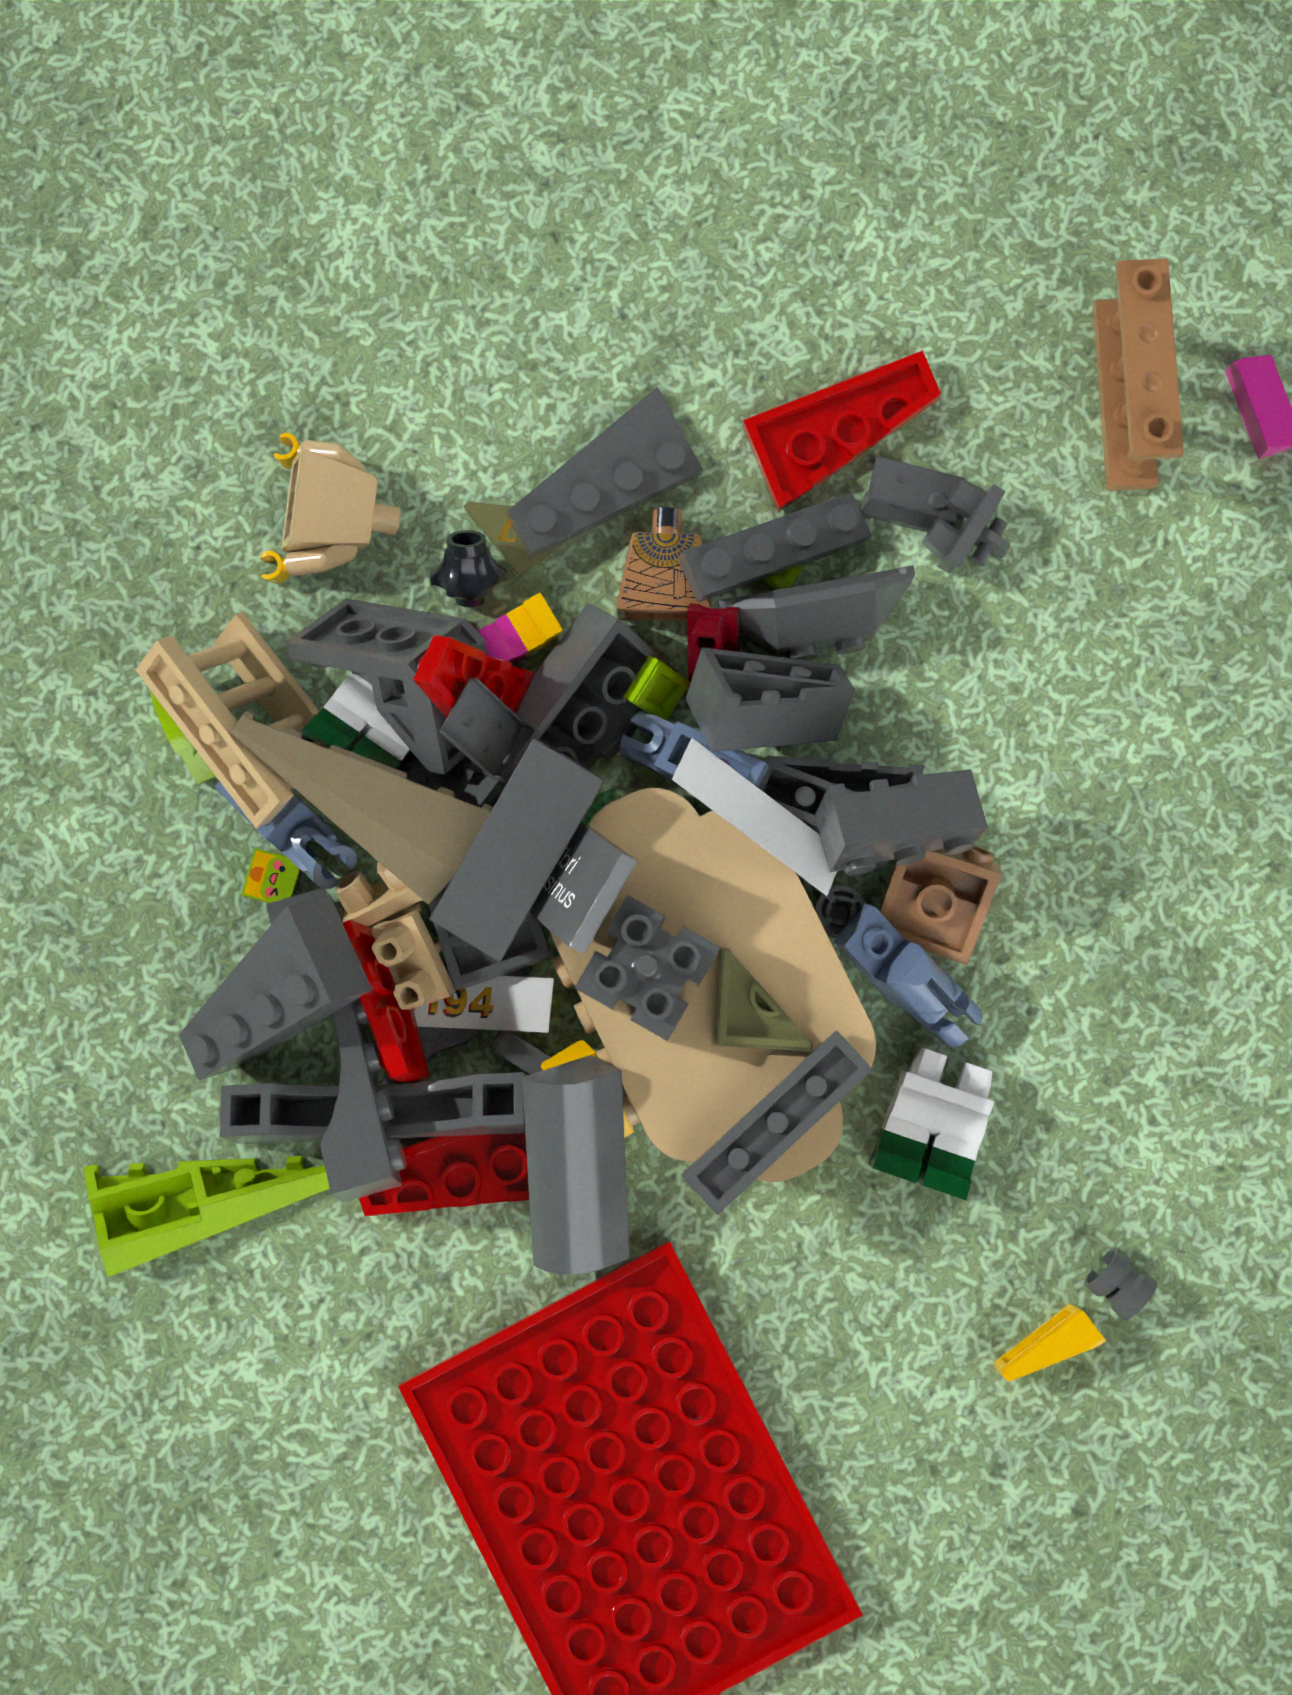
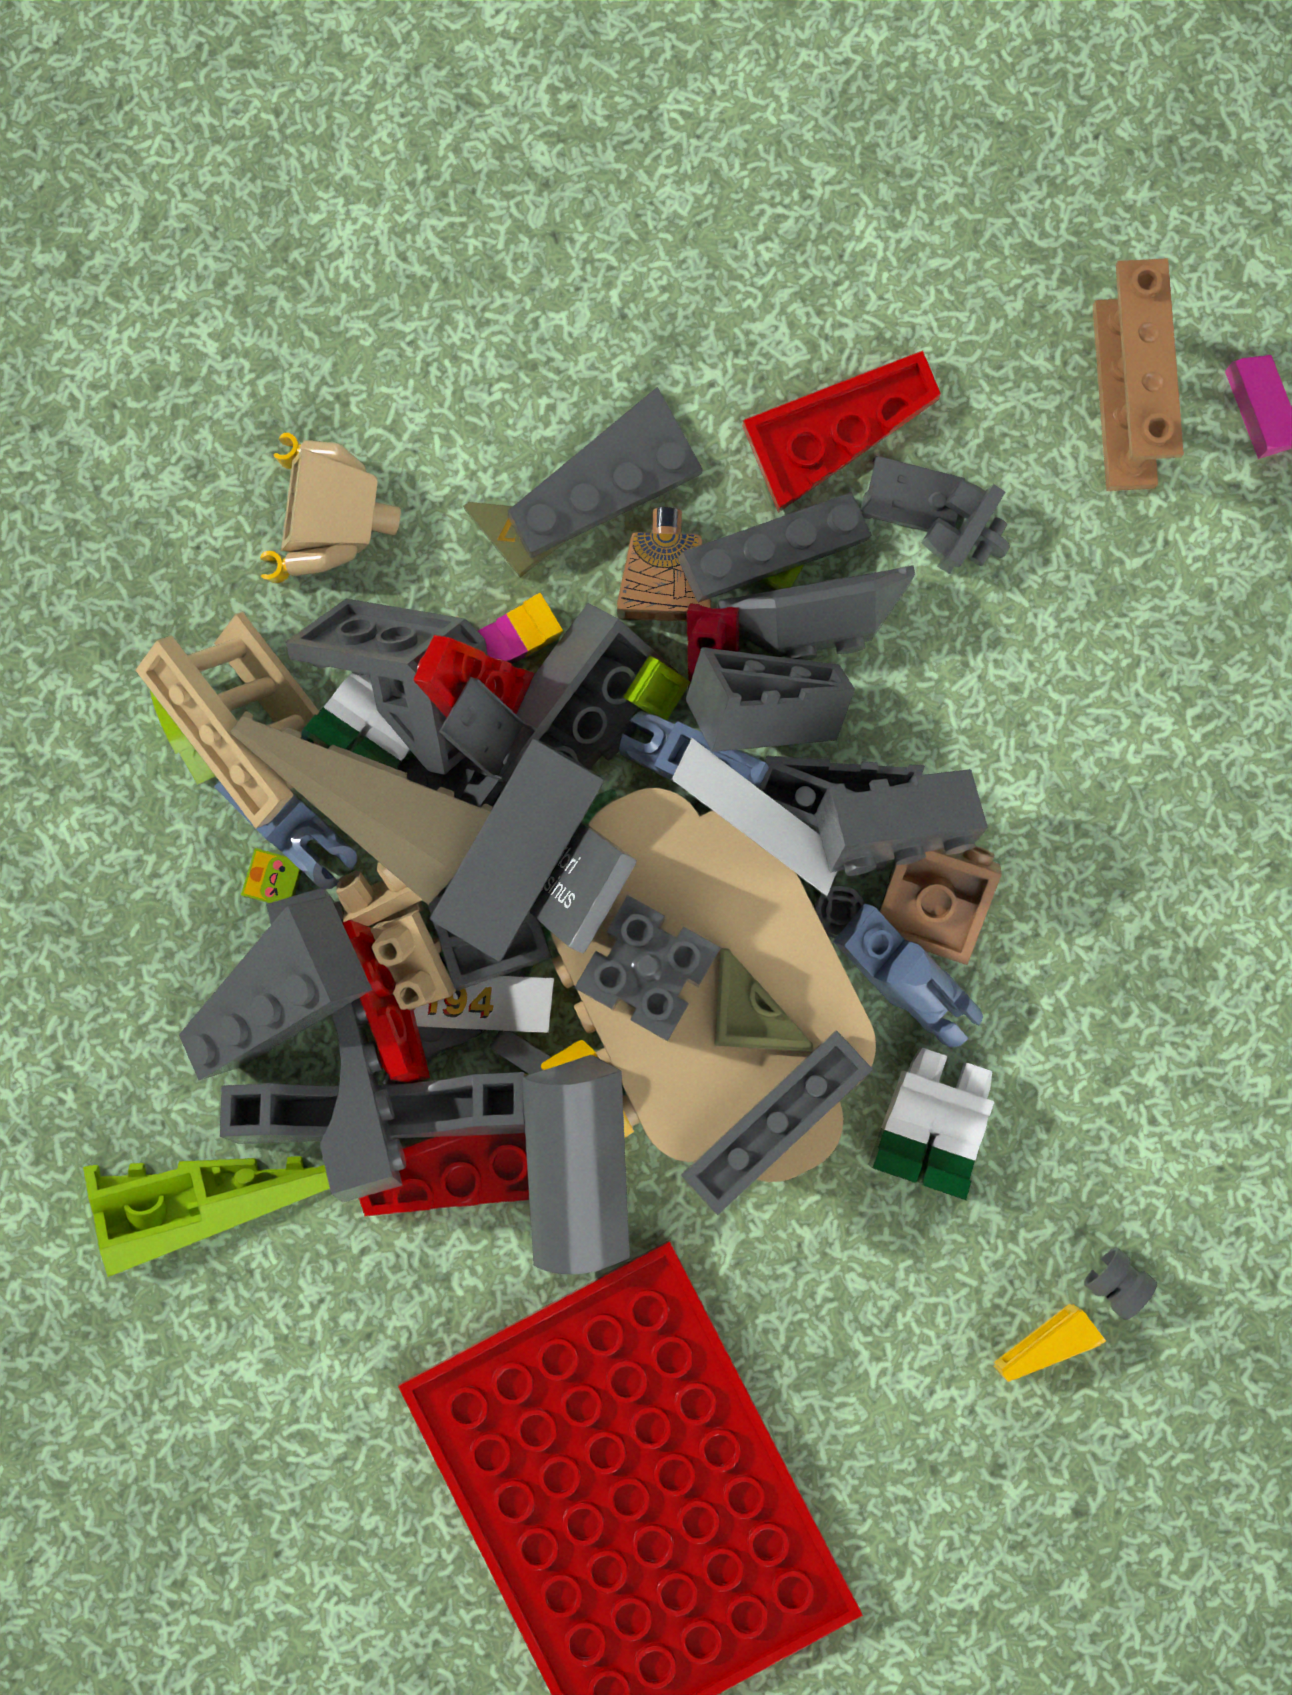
(468, 569): black rock -> none

